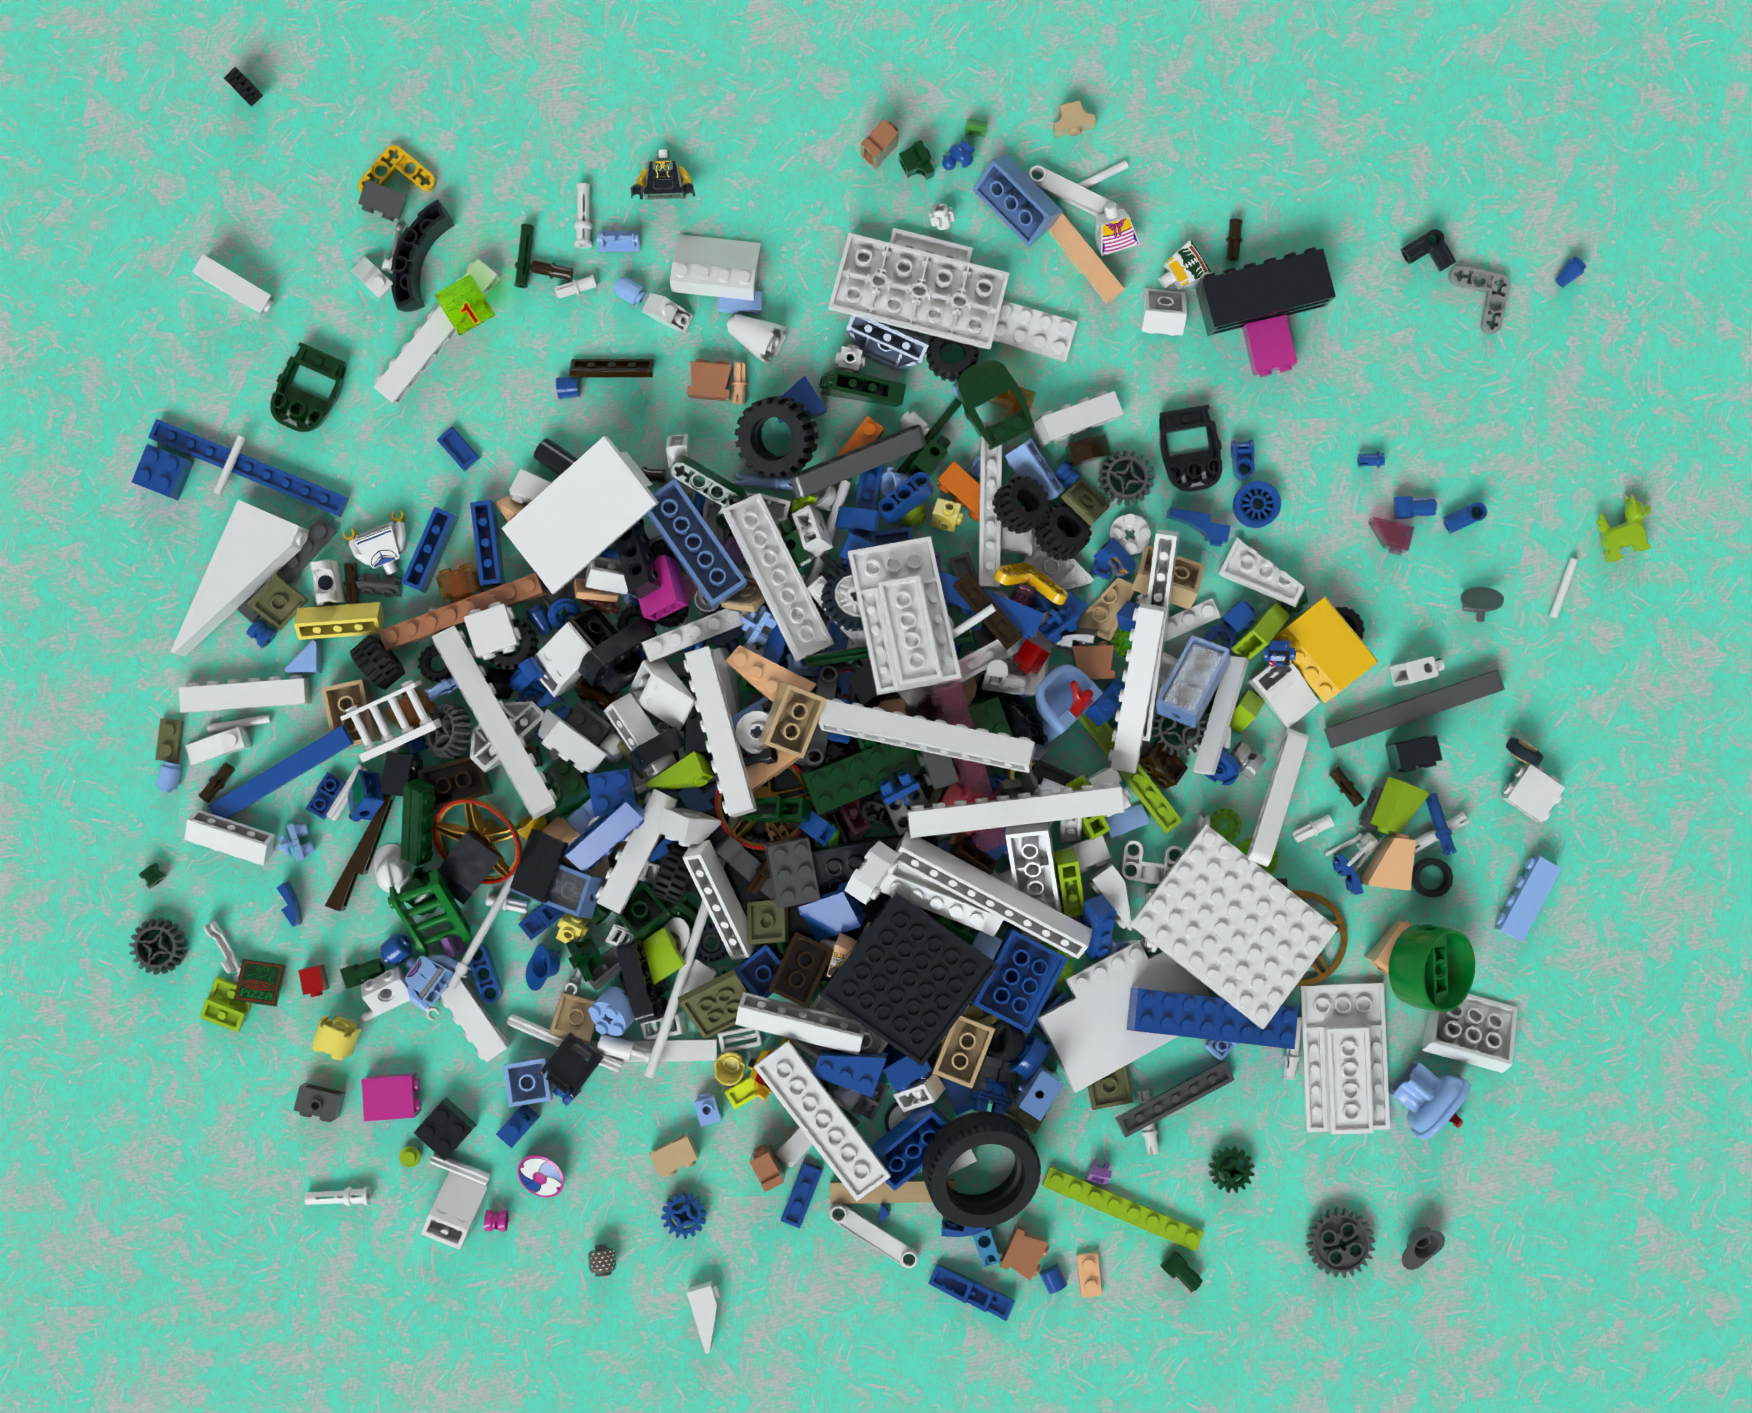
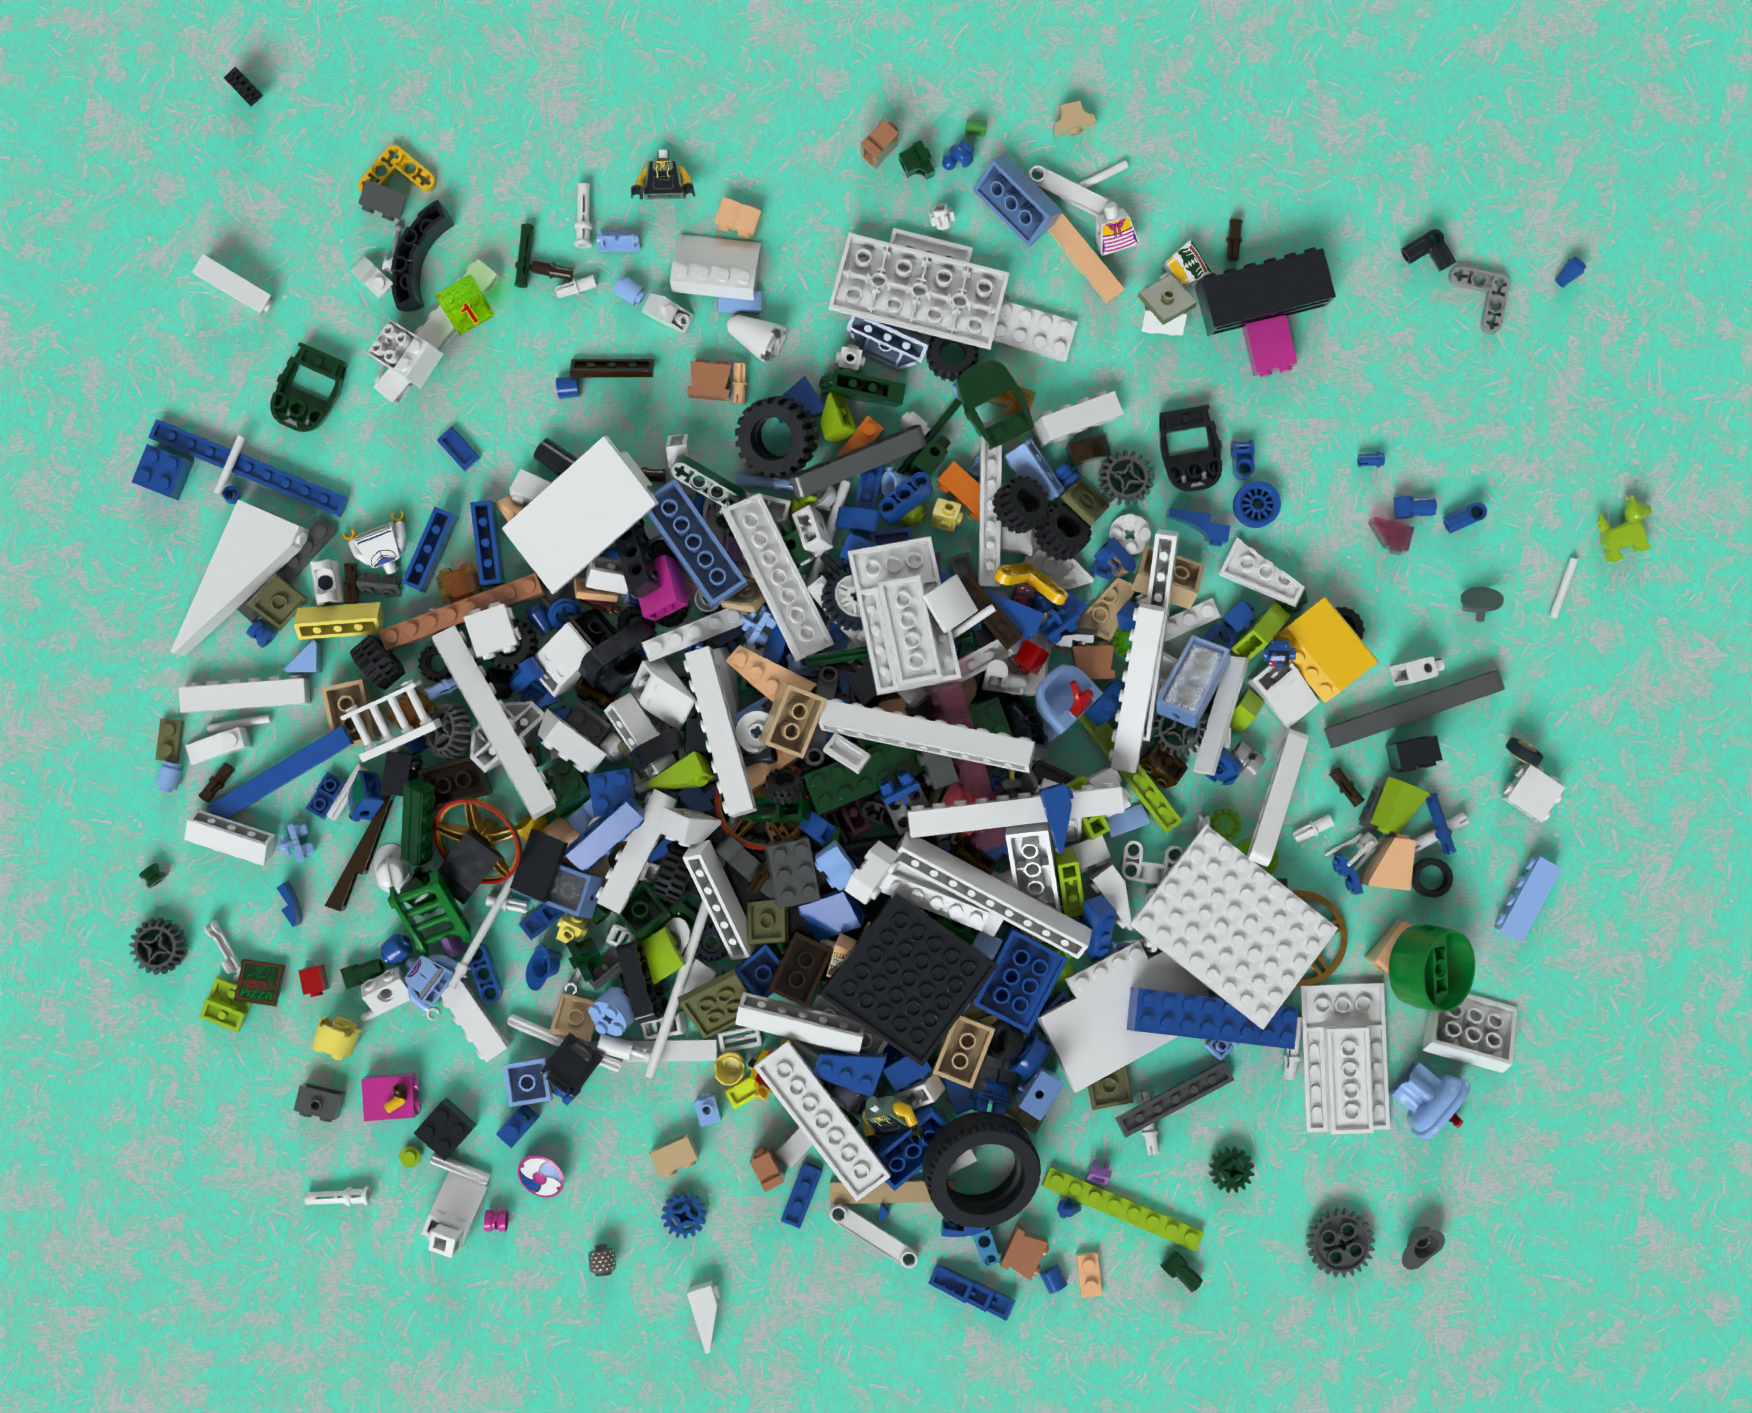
(228, 493): none -> blue hinge
(399, 1099): none -> arm
(405, 353): none -> white slope
(445, 1240): none -> white brick
(738, 218): none -> light nougat brick
(784, 785): none -> black tyre
(835, 864): none -> light blue brick
(836, 419): none -> lime slope
(846, 753): none -> white tile
(887, 1116): none -> torso
(950, 603): none -> white slope
(1057, 807): none -> blue slope
(1067, 1209): none -> blue plate
(1167, 299): none -> plate

